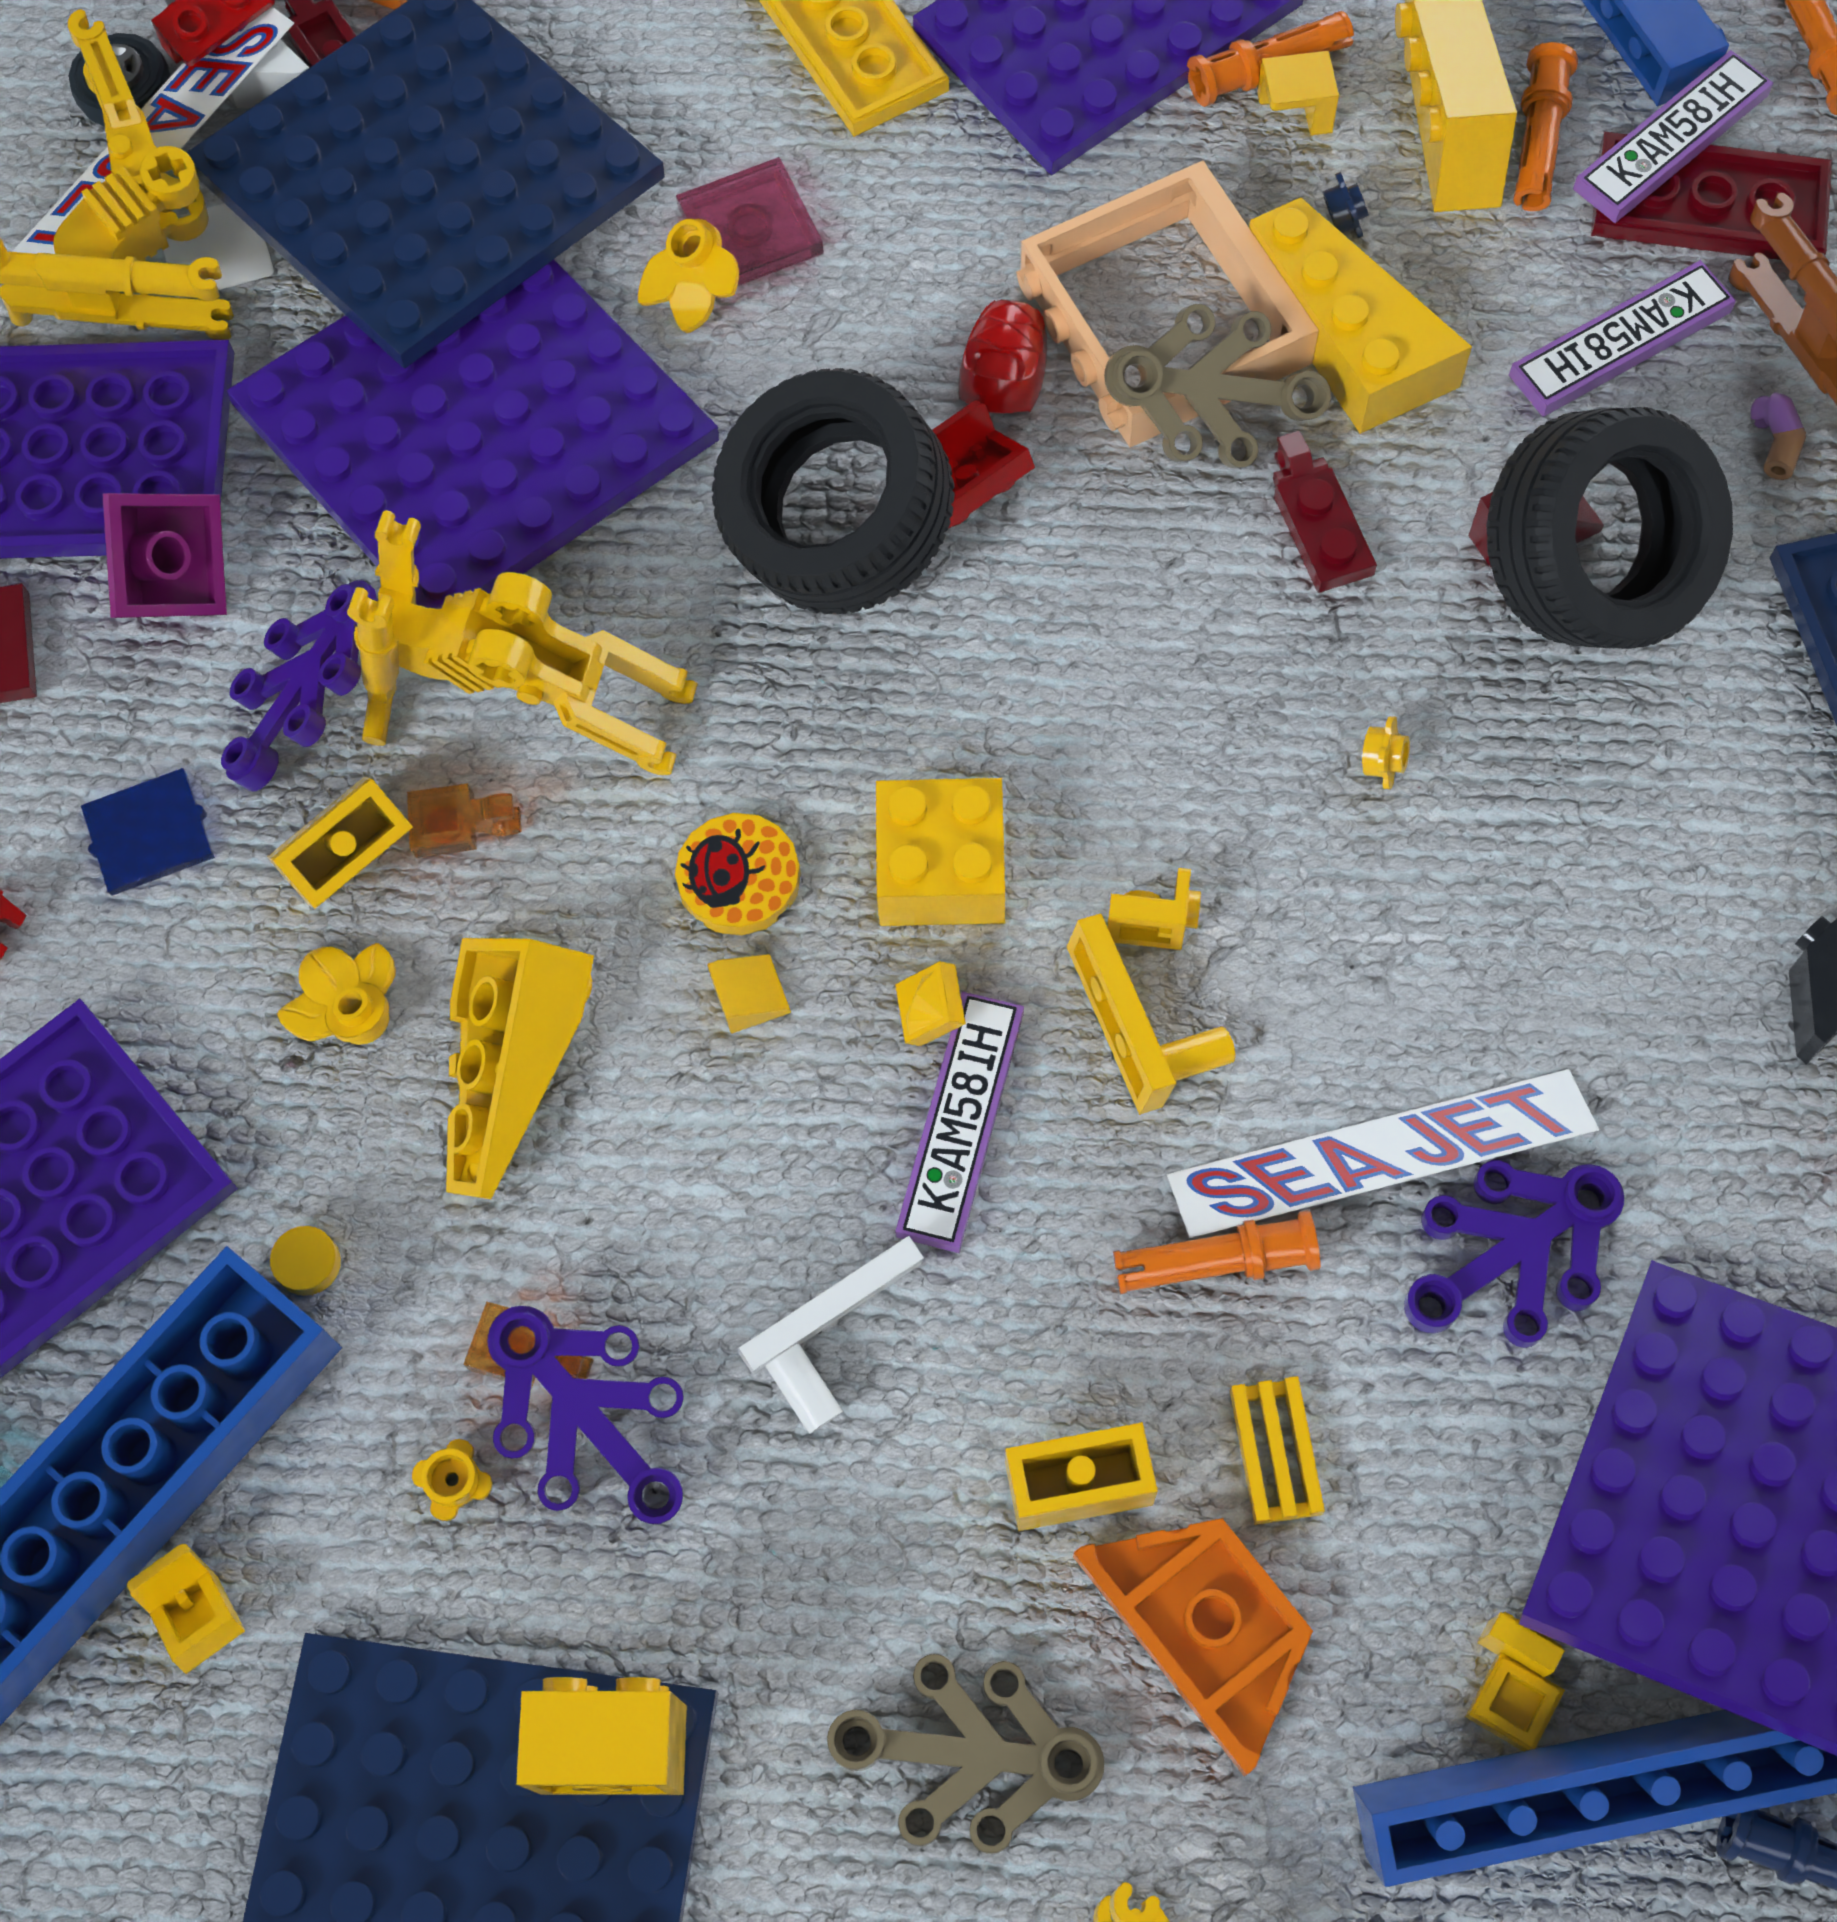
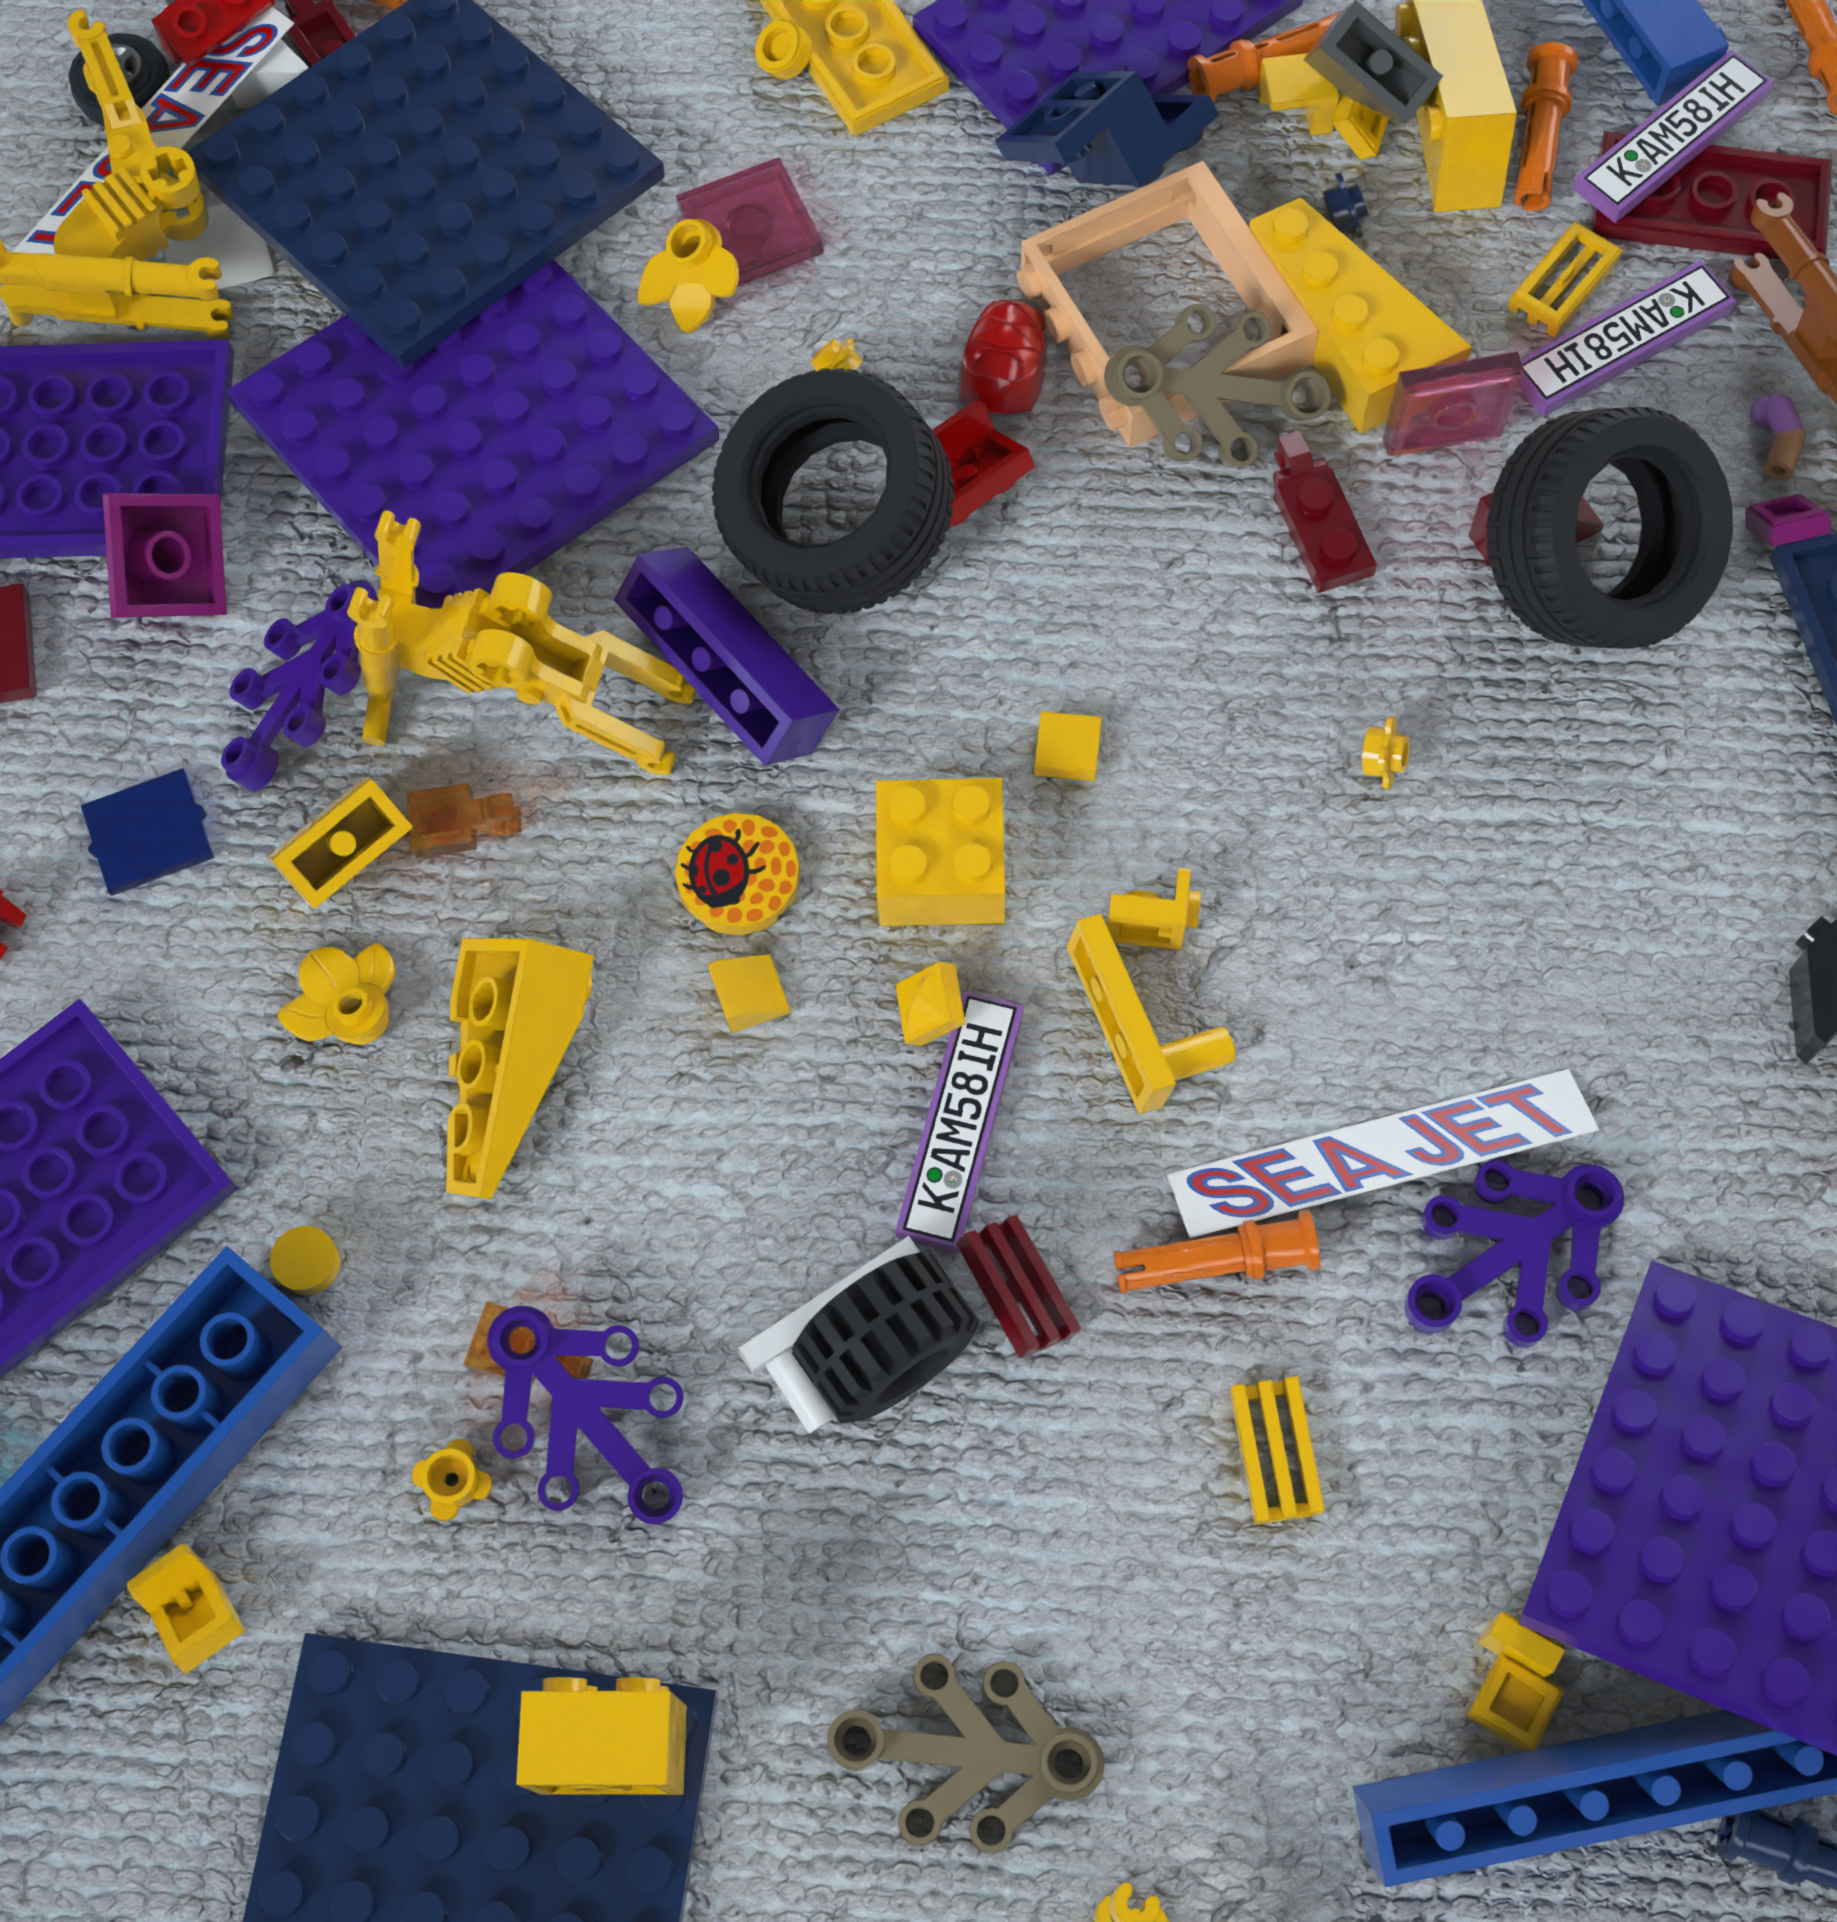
(726, 655): none -> dark purple brick
(783, 49): none -> yellow tile
(836, 355): none -> yellow plate
(885, 1337): none -> black tyre
(1026, 1283): none -> dark red tile
(1067, 746): none -> yellow tile
(1080, 1476): yellow brick -> none
(1108, 128): none -> dark blue bracket
(1208, 1625): orange wing -> none
(1359, 126): none -> yellow tile
(1372, 64): none -> dark grey slope
(1452, 403): none -> clear pink tile
(1542, 309): none -> yellow tile
(1787, 520): none -> magenta tile

